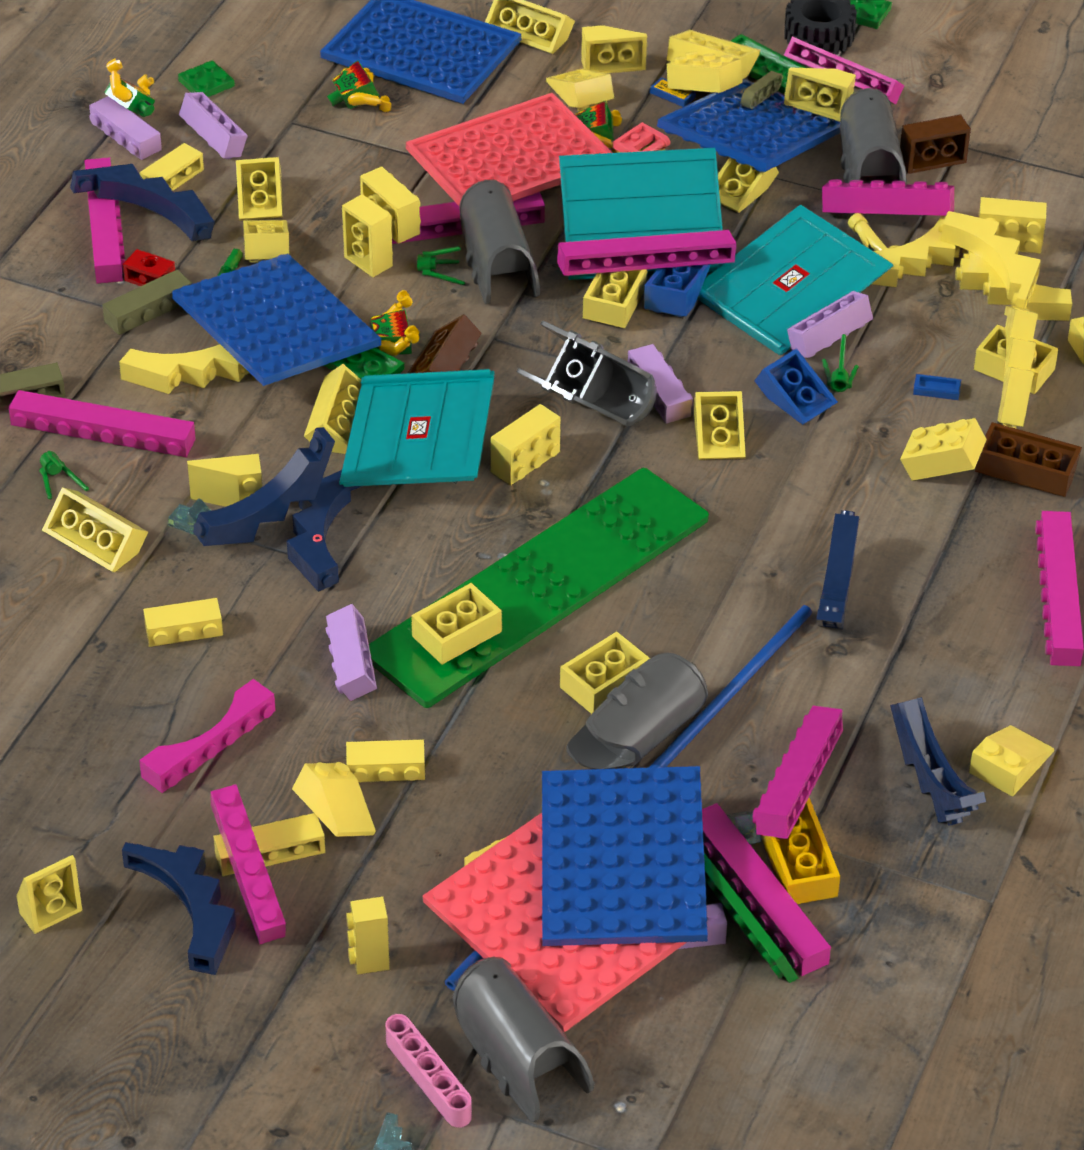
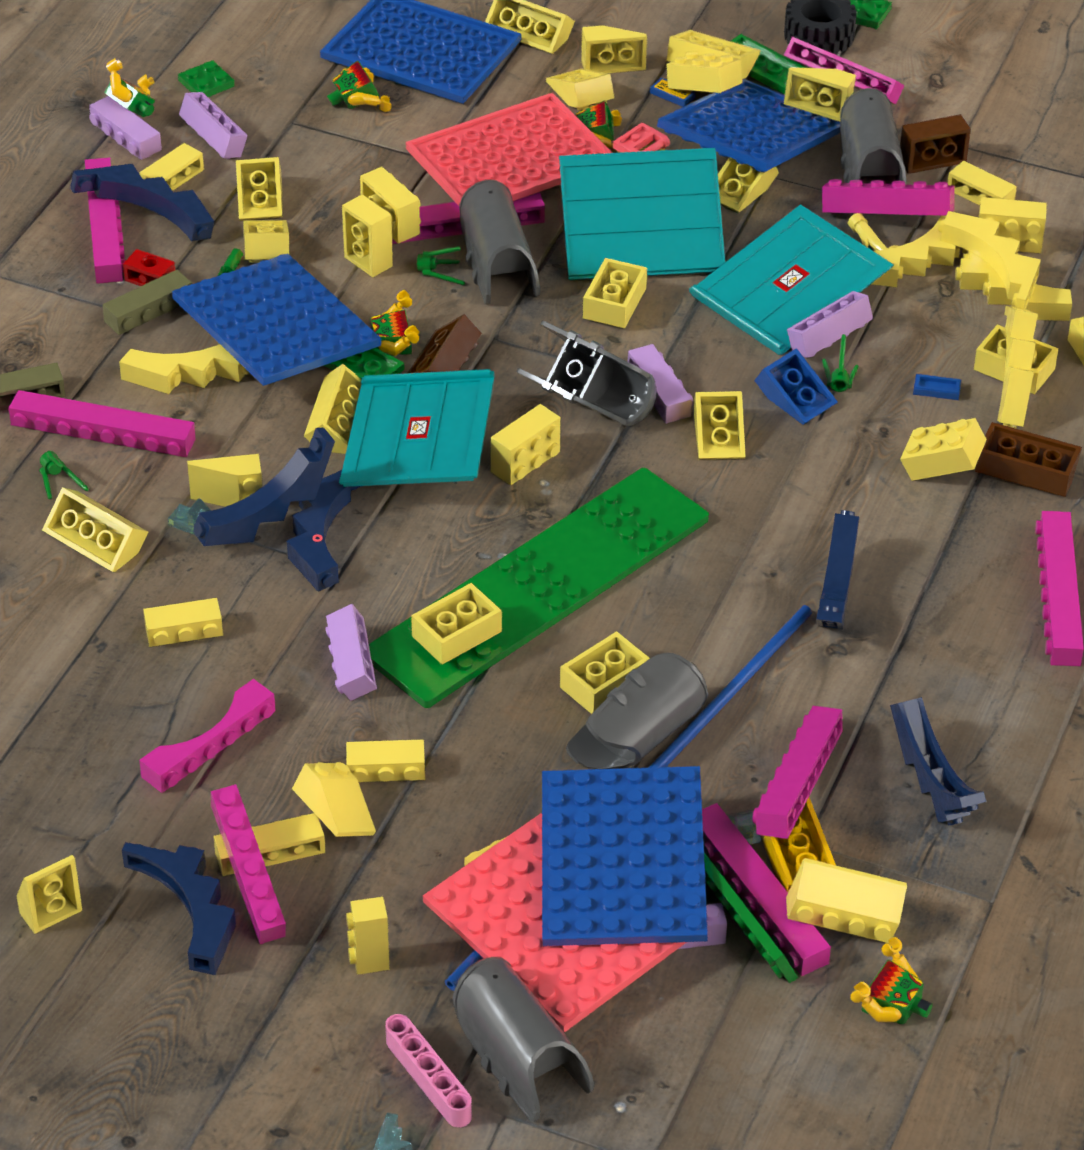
(646, 252): dark pink brick -> none
(675, 289): blue slope -> none
(761, 90): olive beam -> none
(846, 900): none -> light yellow slope
(894, 991): none -> torso
(975, 183): none -> light yellow brick
(1008, 759): light yellow slope -> none

